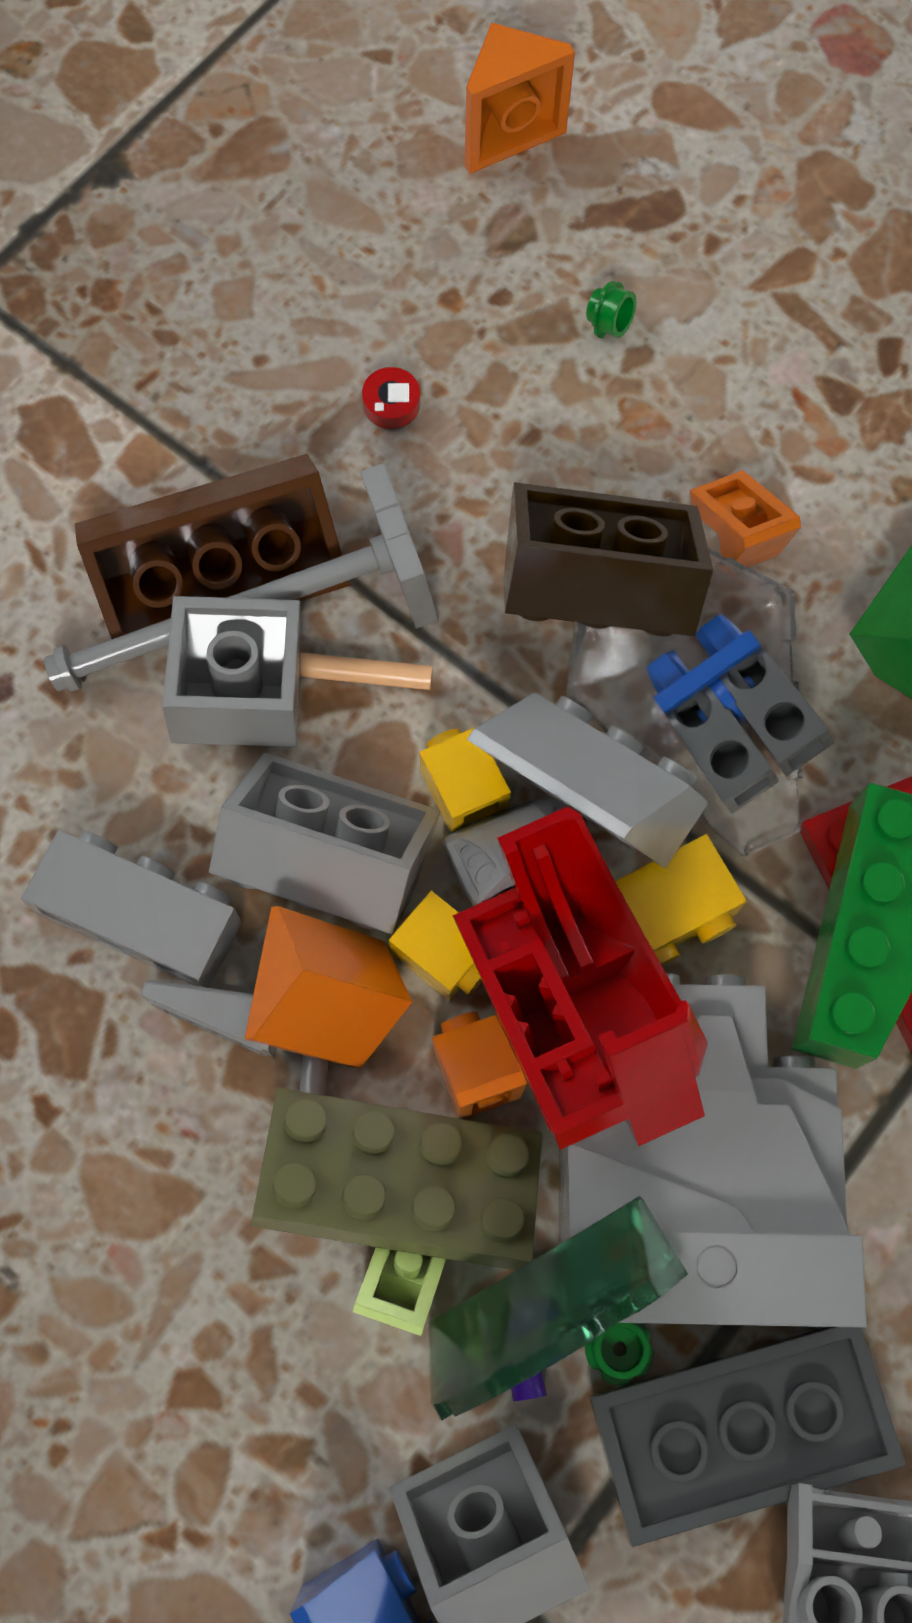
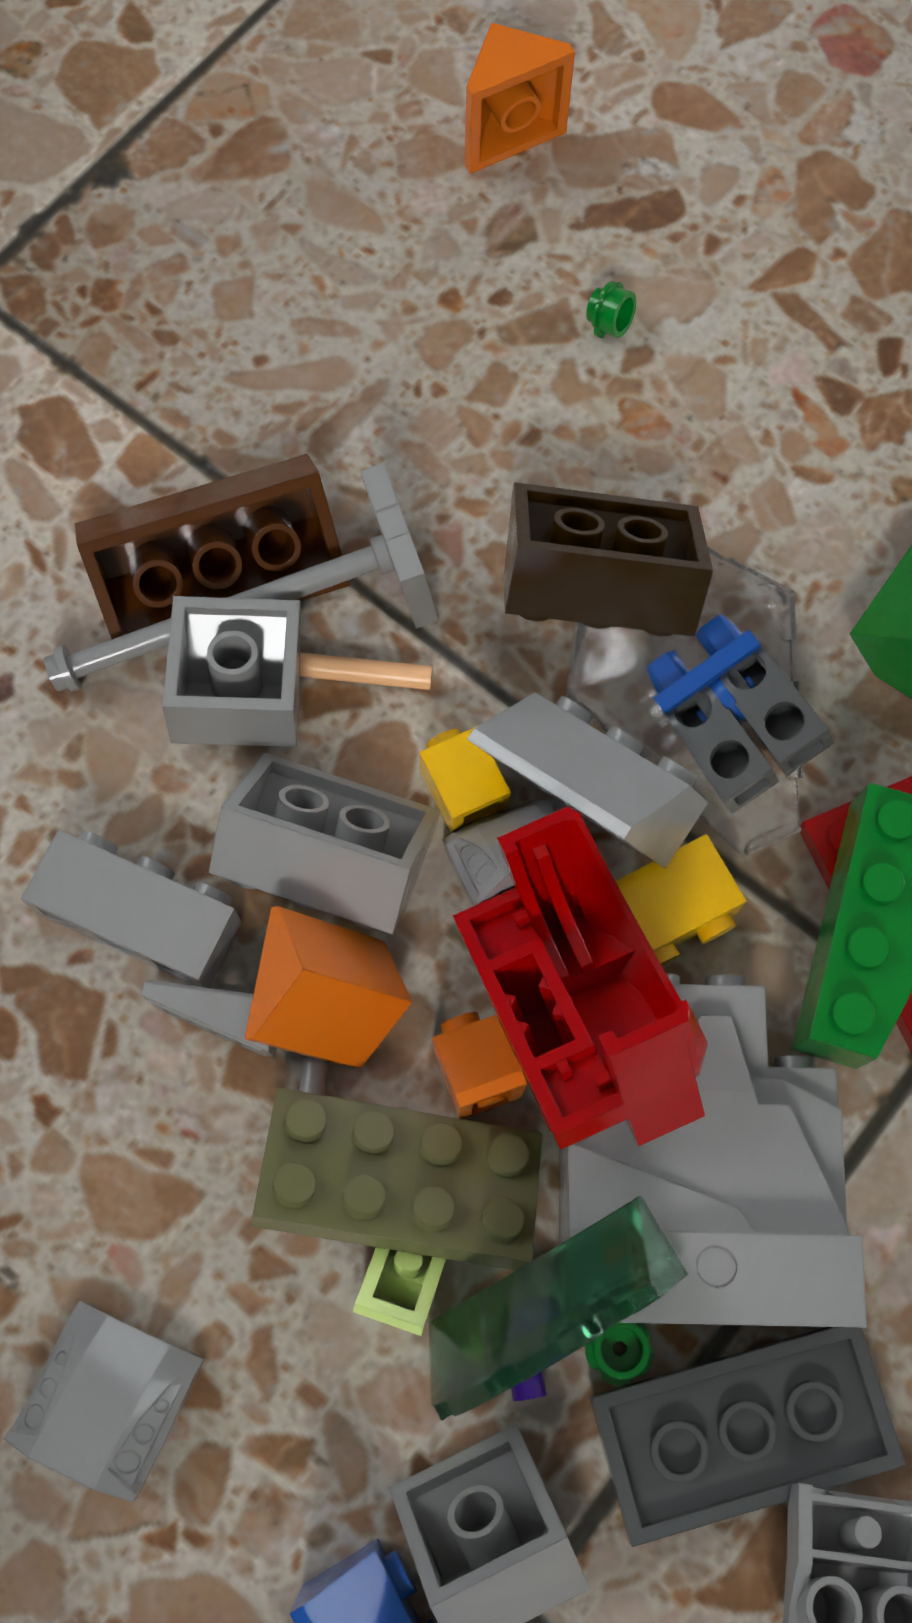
(105, 1403): none -> light grey slope
(391, 397): red tile -> none
(435, 949): yellow brick -> none
(746, 517): orange slope -> none

